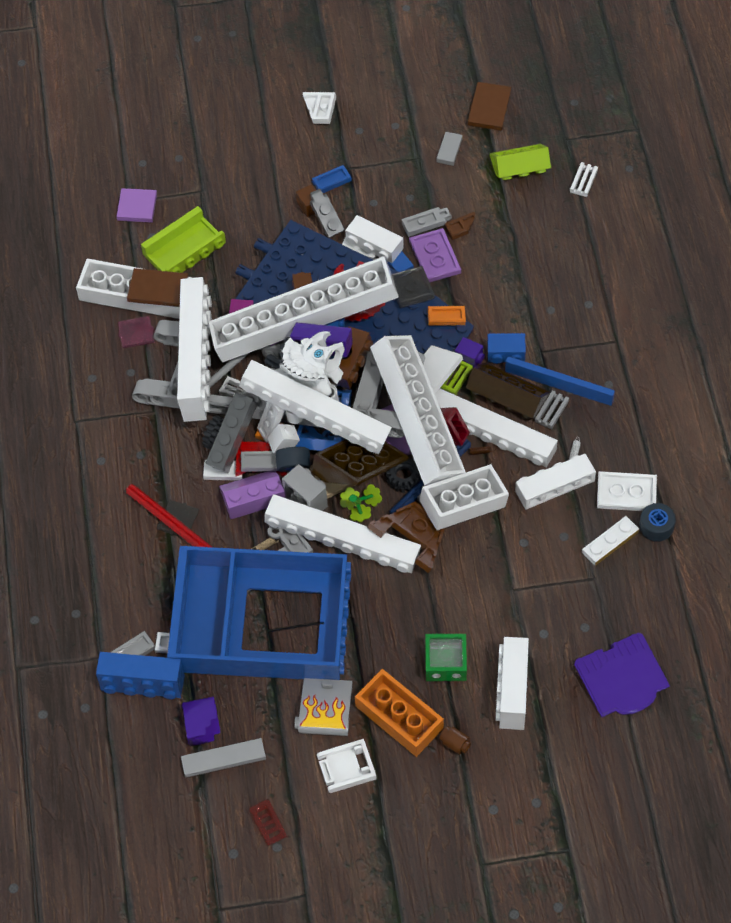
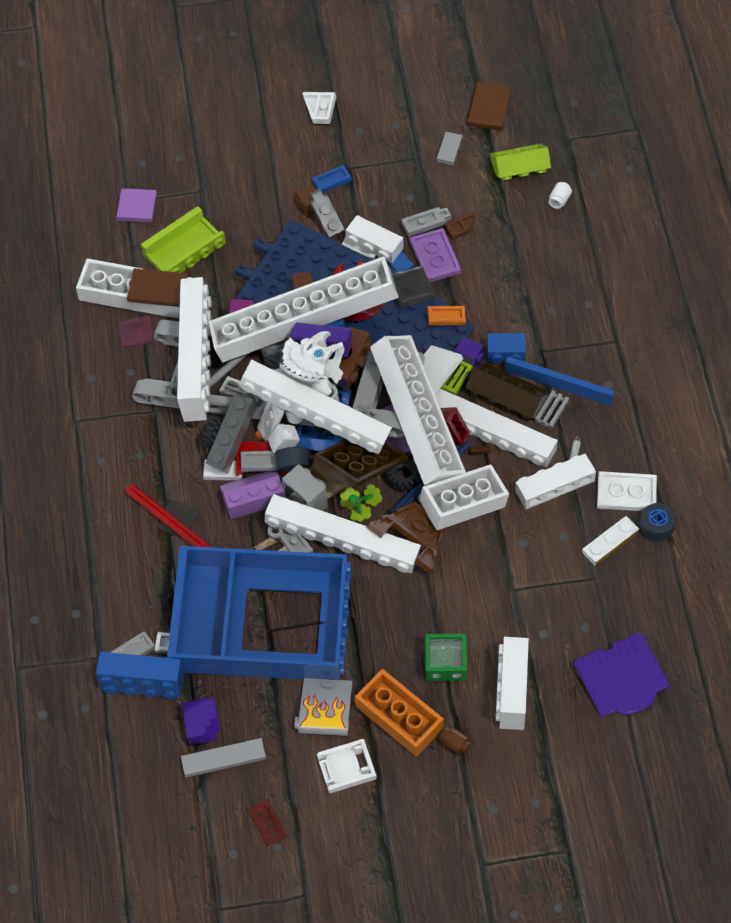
(559, 195): none -> white brick
(588, 168): white tile -> none

